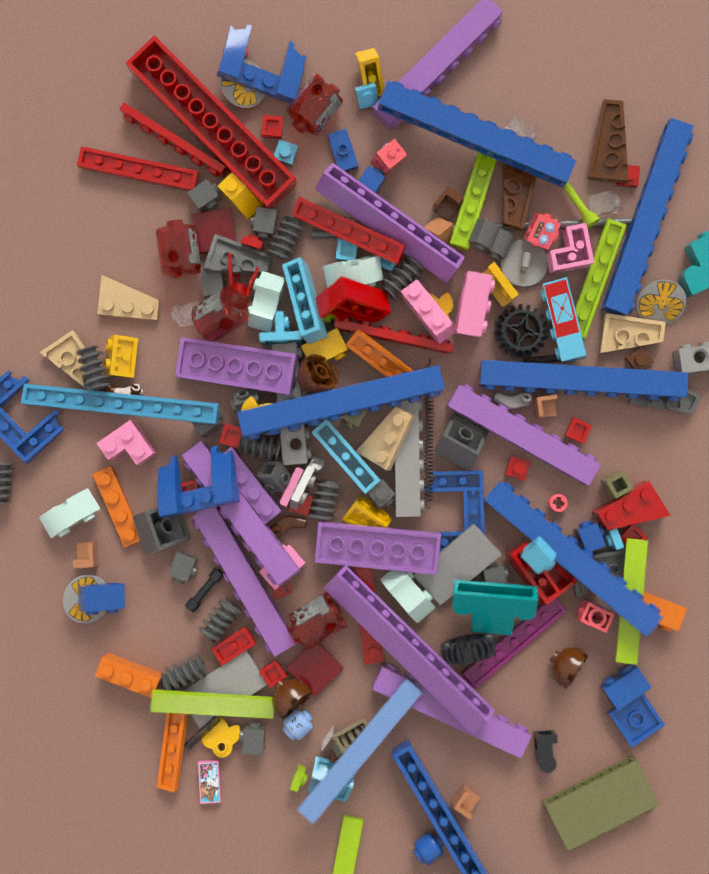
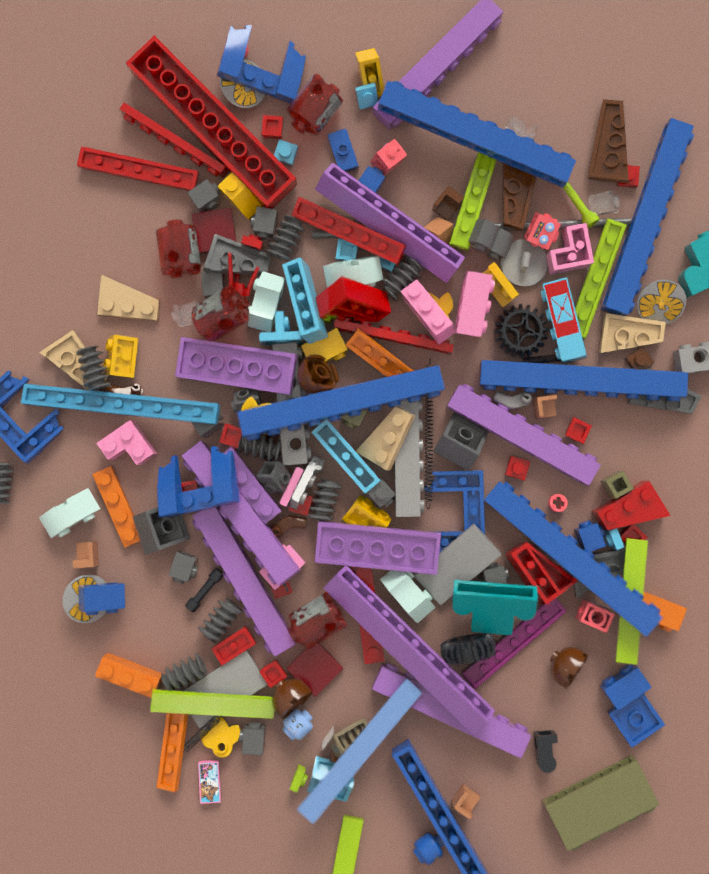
(539, 555): medium azure brick -> none

